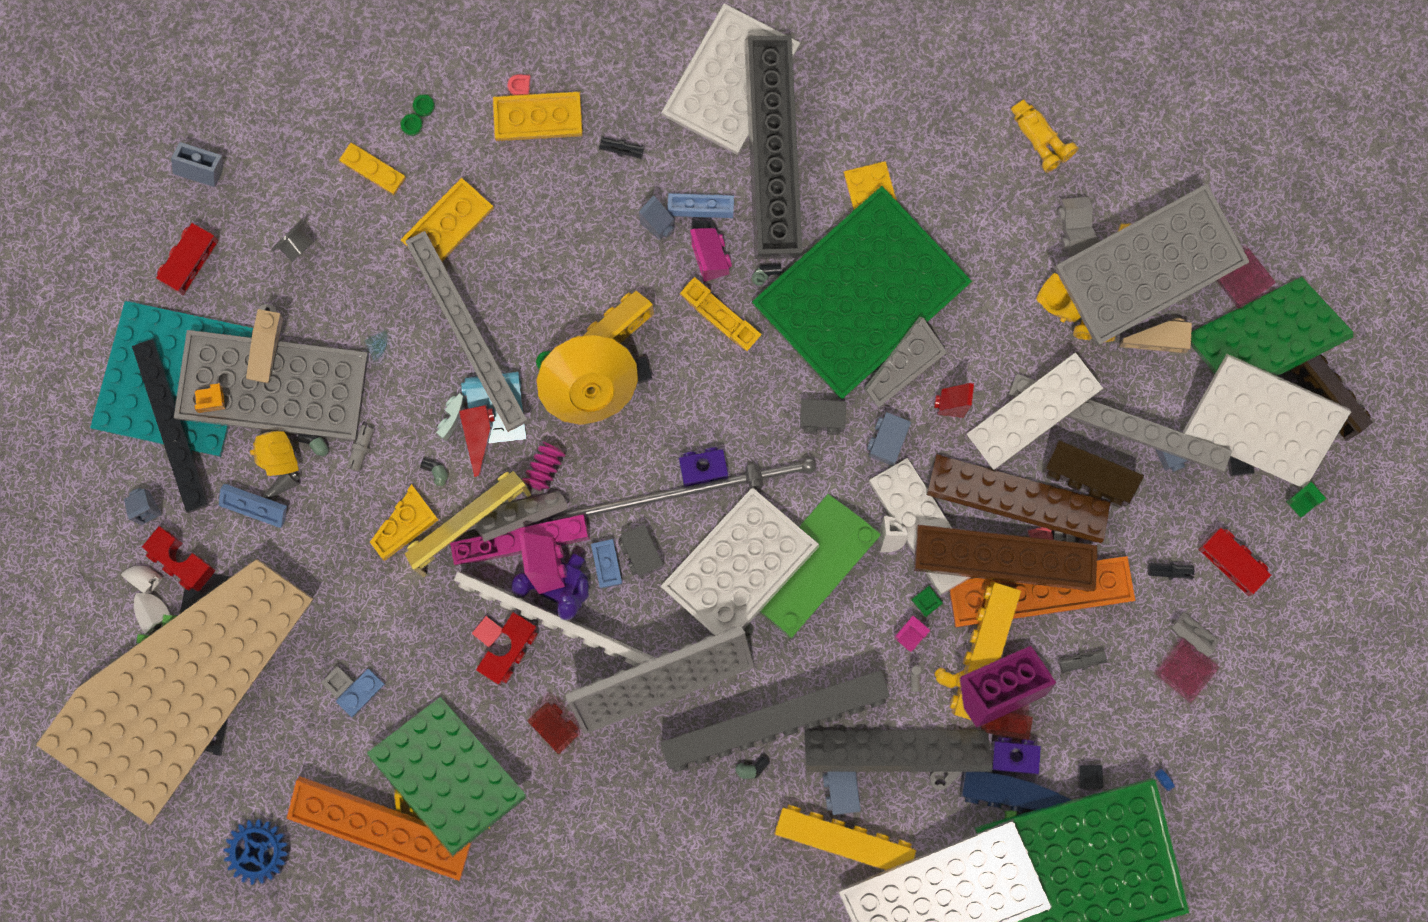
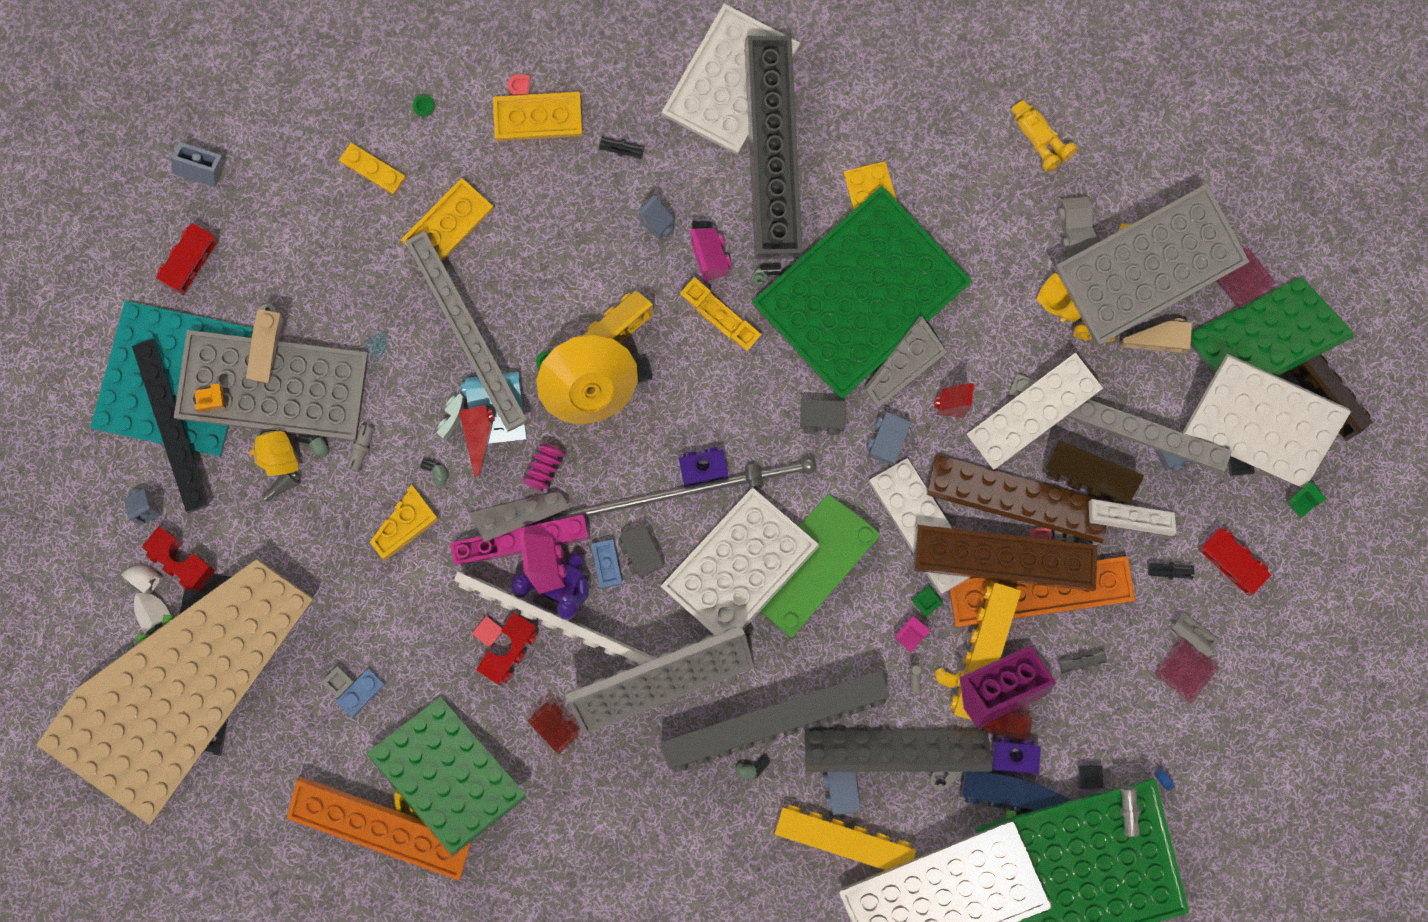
(252, 505): medium blue plate -> none
(262, 858): blue gear -> none
(294, 242): dark grey piece -> none
(411, 124): green tile -> none
(423, 552): light yellow slope -> none
(701, 205): medium blue plate -> none
(892, 535): white brick -> none
(1130, 811): none -> light grey pin
(1132, 517): none -> white tile

